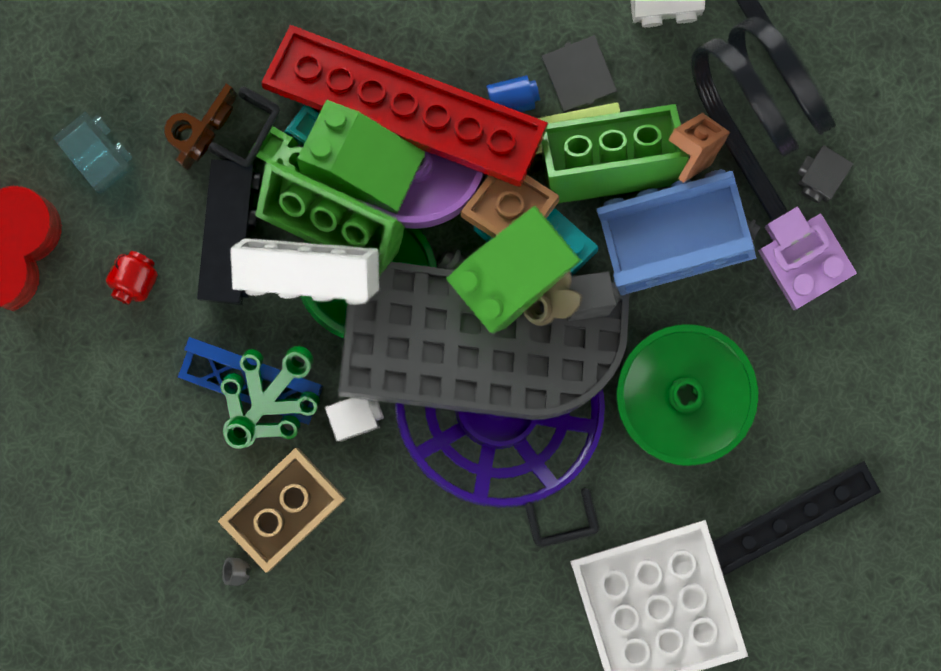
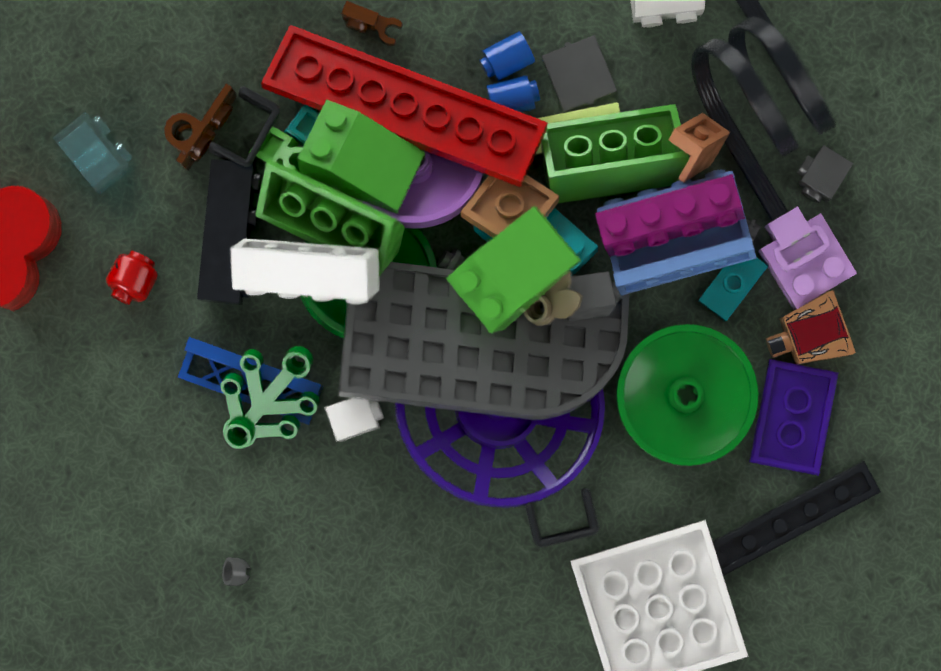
(282, 510): tan brick -> none
(362, 19): none -> reddish brown plate
(507, 57): none -> blue brick
(670, 216): none -> magenta brick
(731, 287): none -> teal plate
(793, 417): none -> dark purple tile
(813, 332): none -> torso

